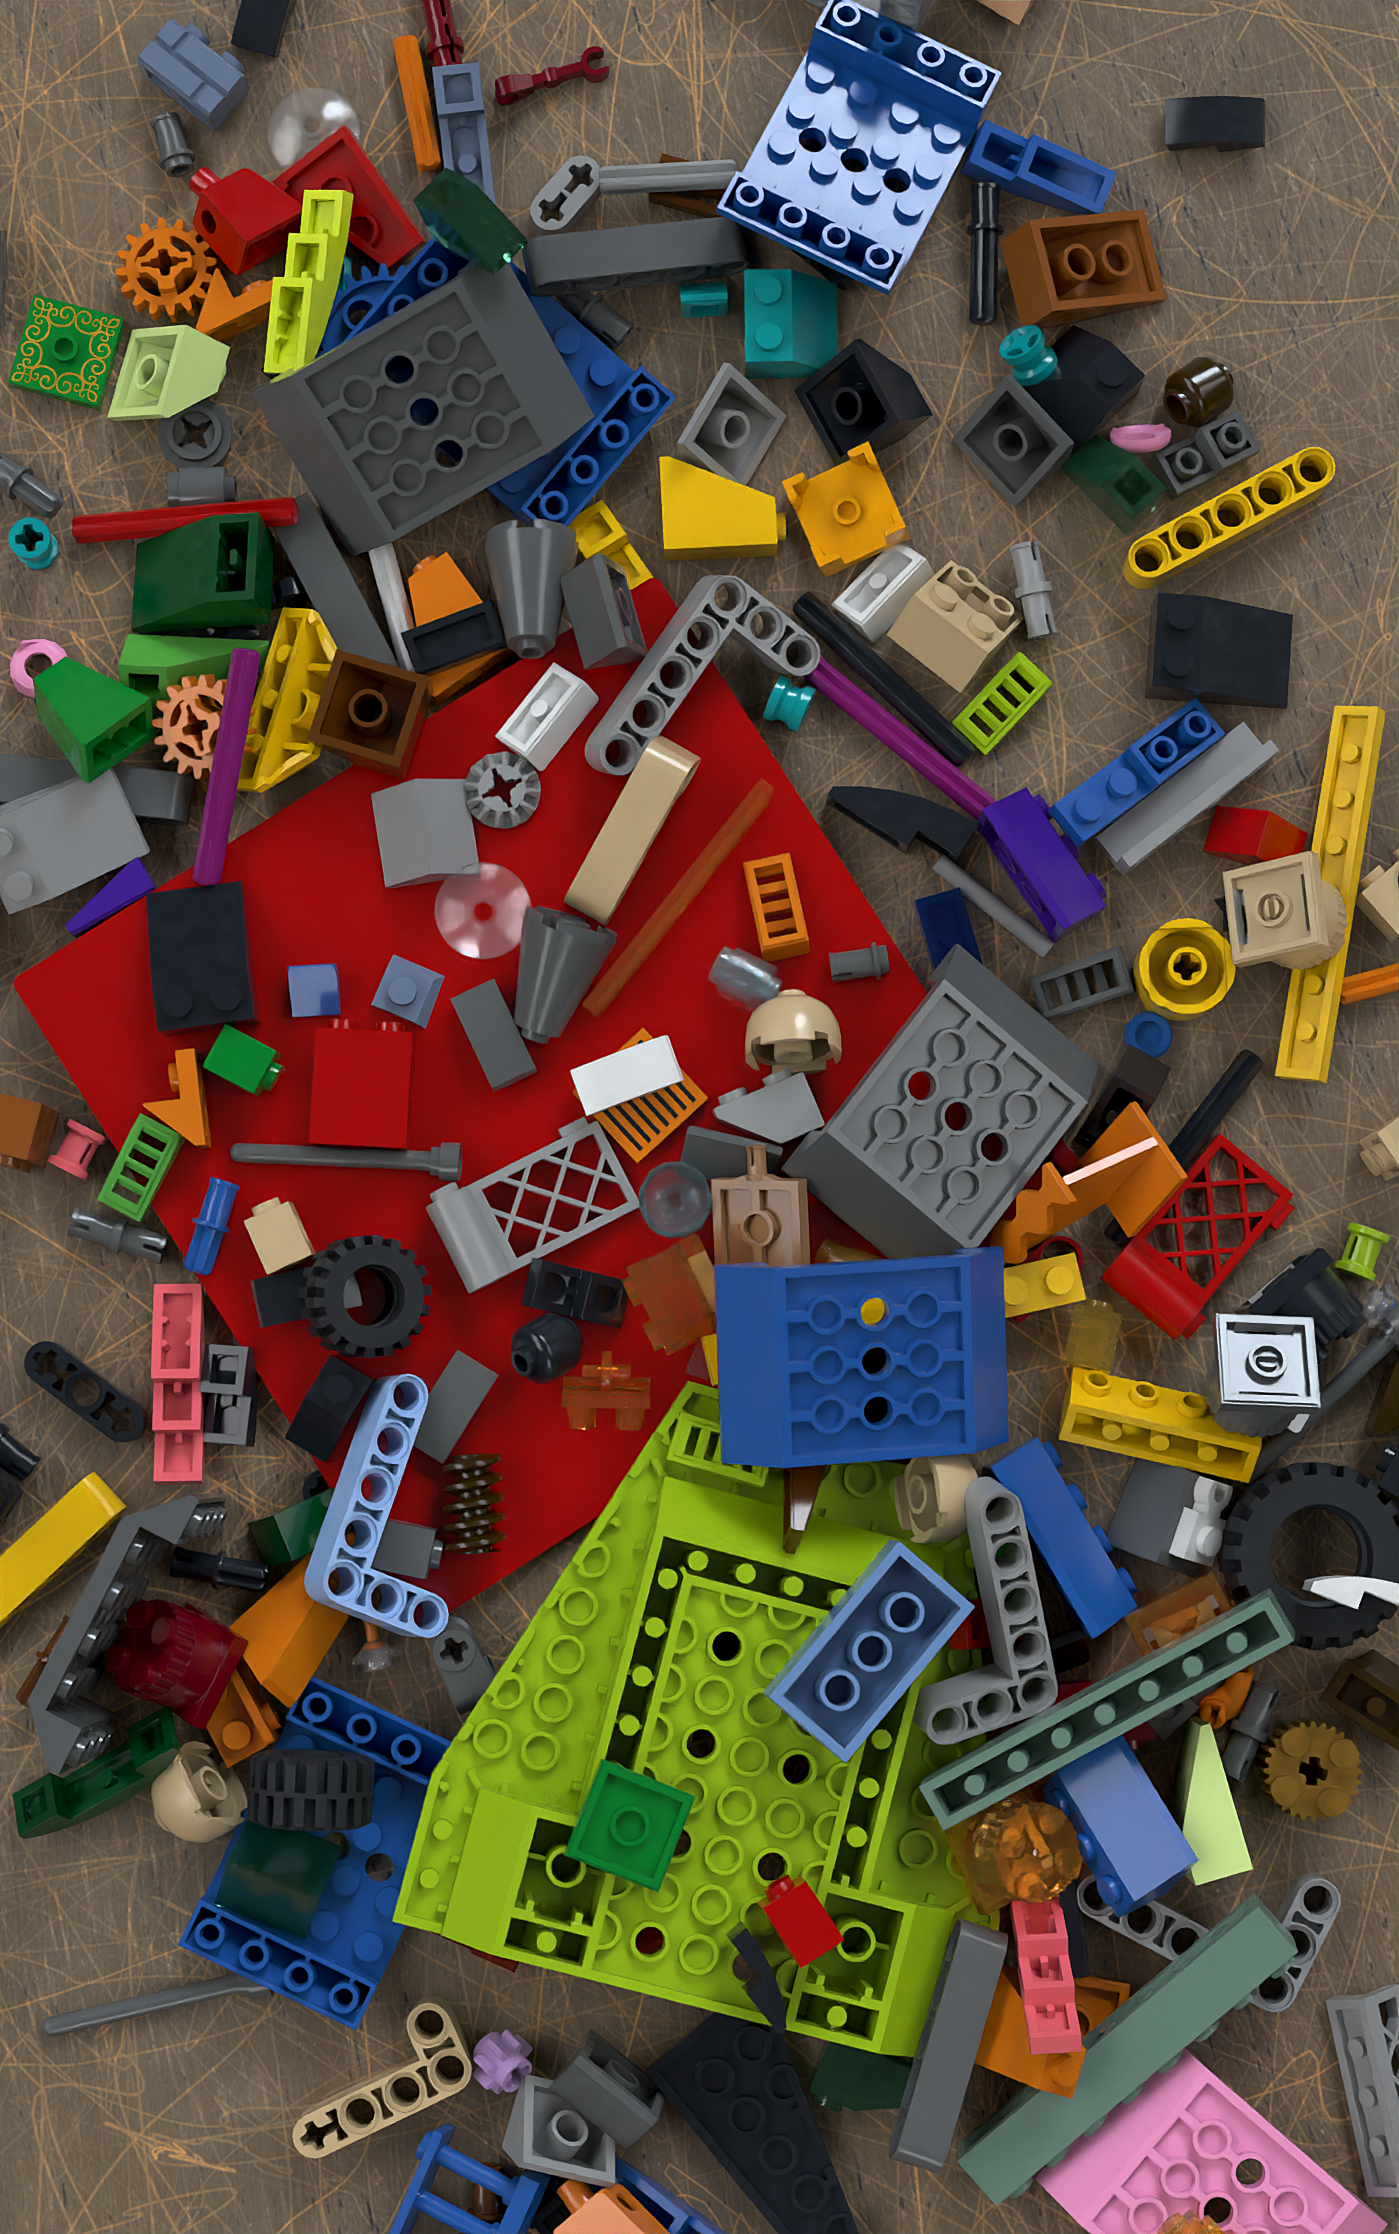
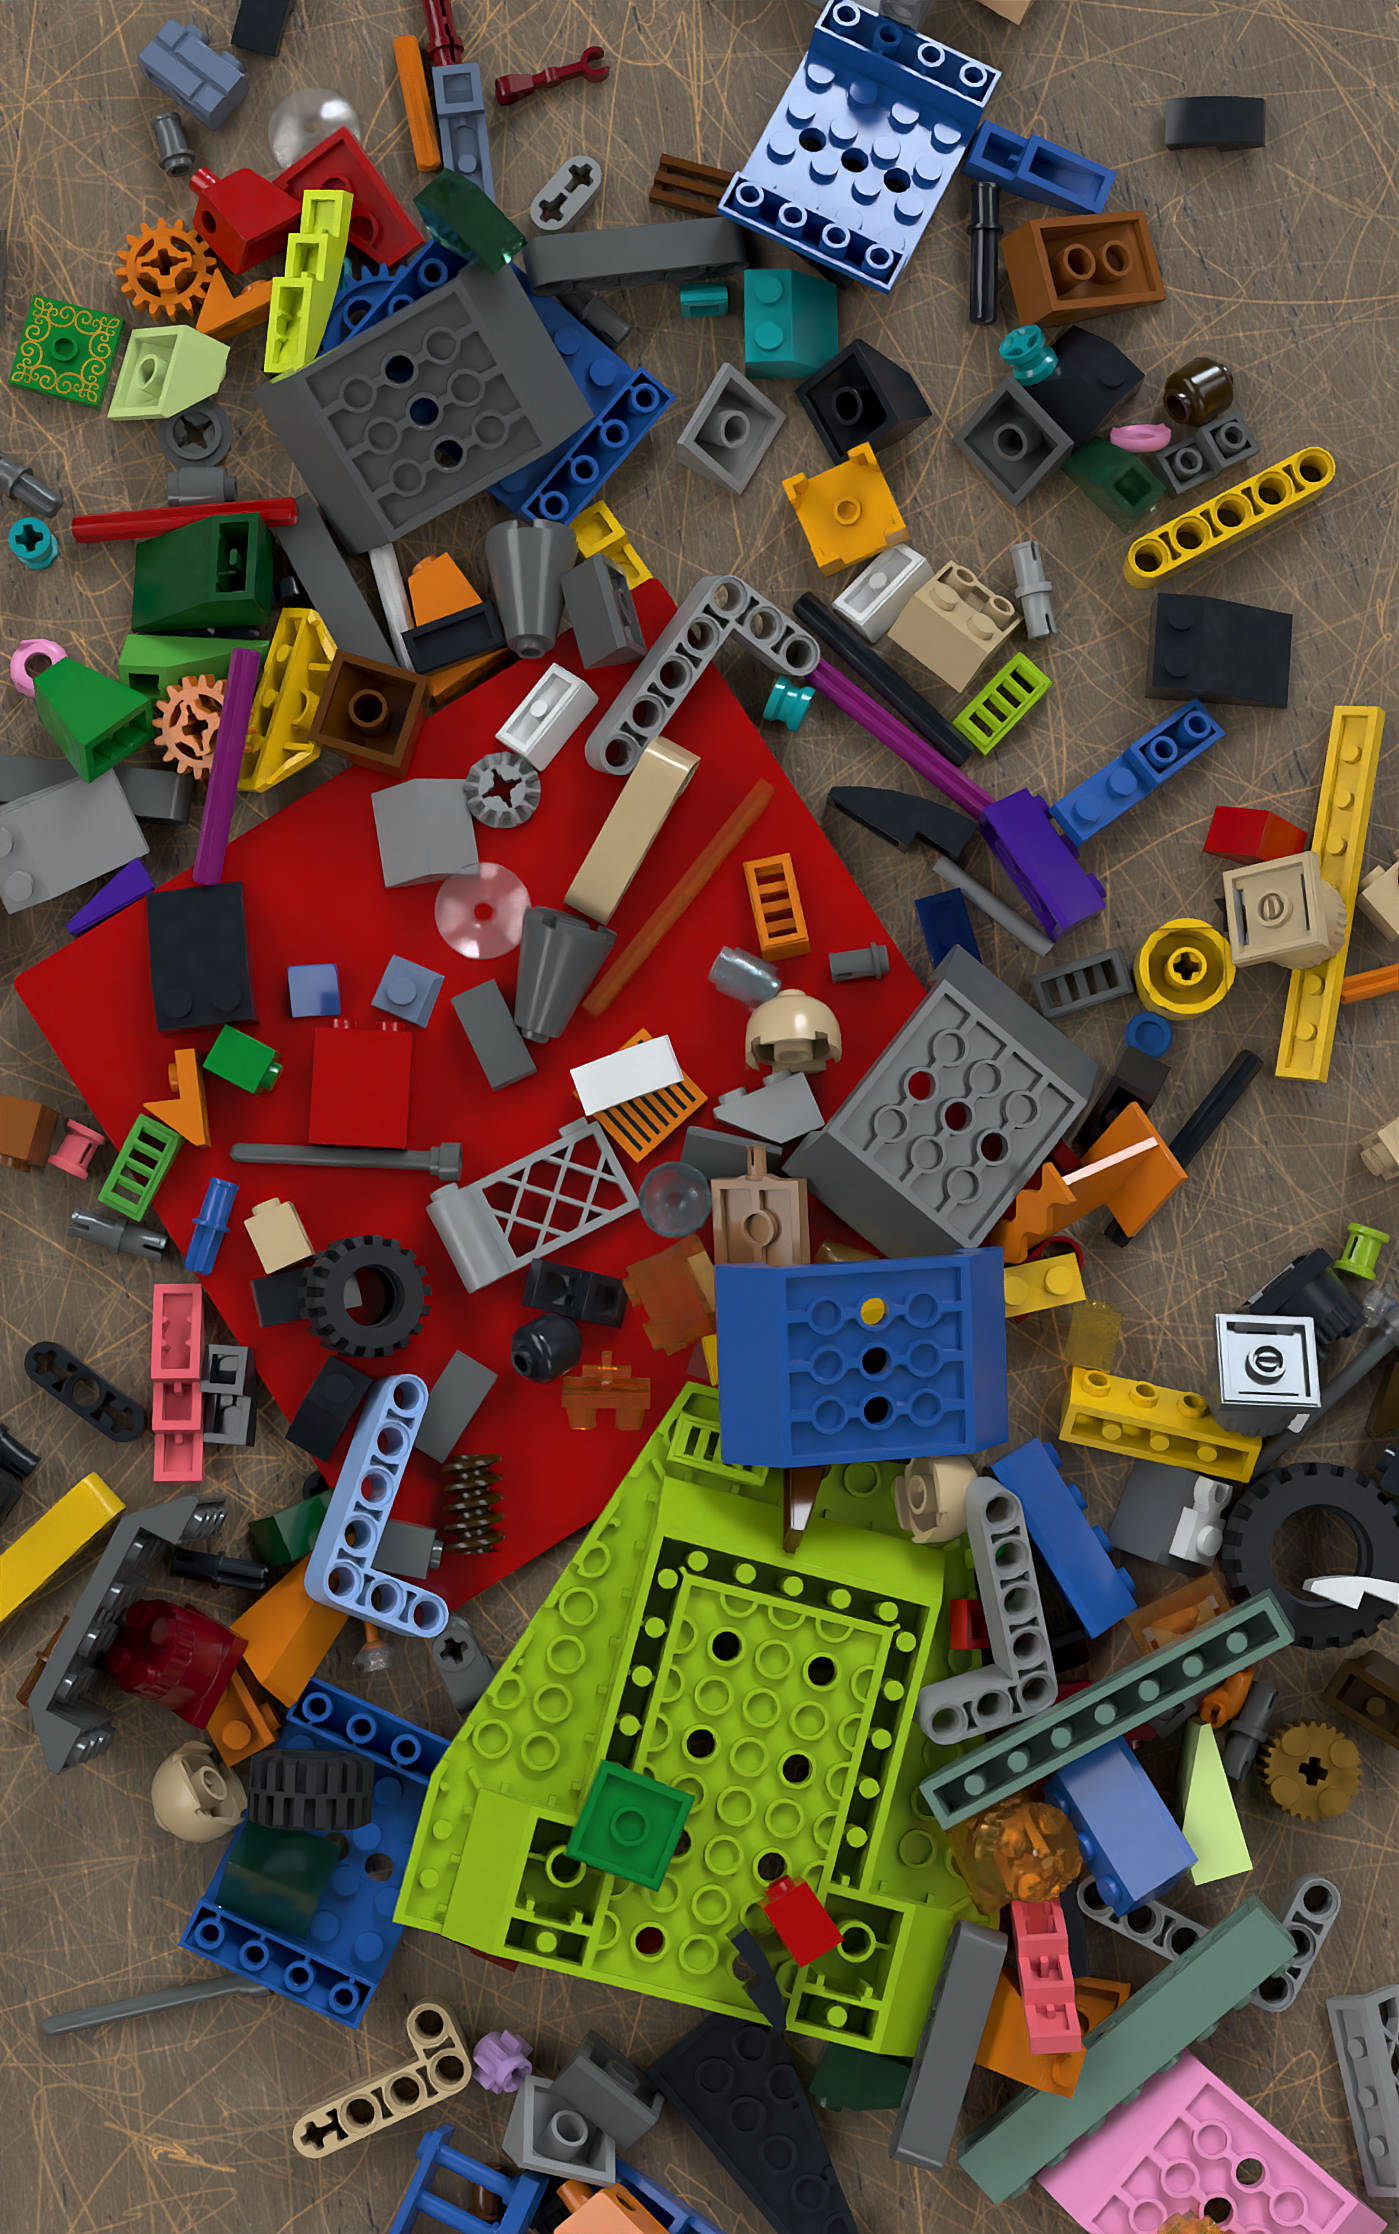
(103, 1783): dark green slope -> none
(666, 177): light grey axle -> none
(715, 516): yellow slope -> none
(868, 1650): medium blue brick -> none
(1161, 1288): red piece -> none
(1184, 798): light grey fence -> none

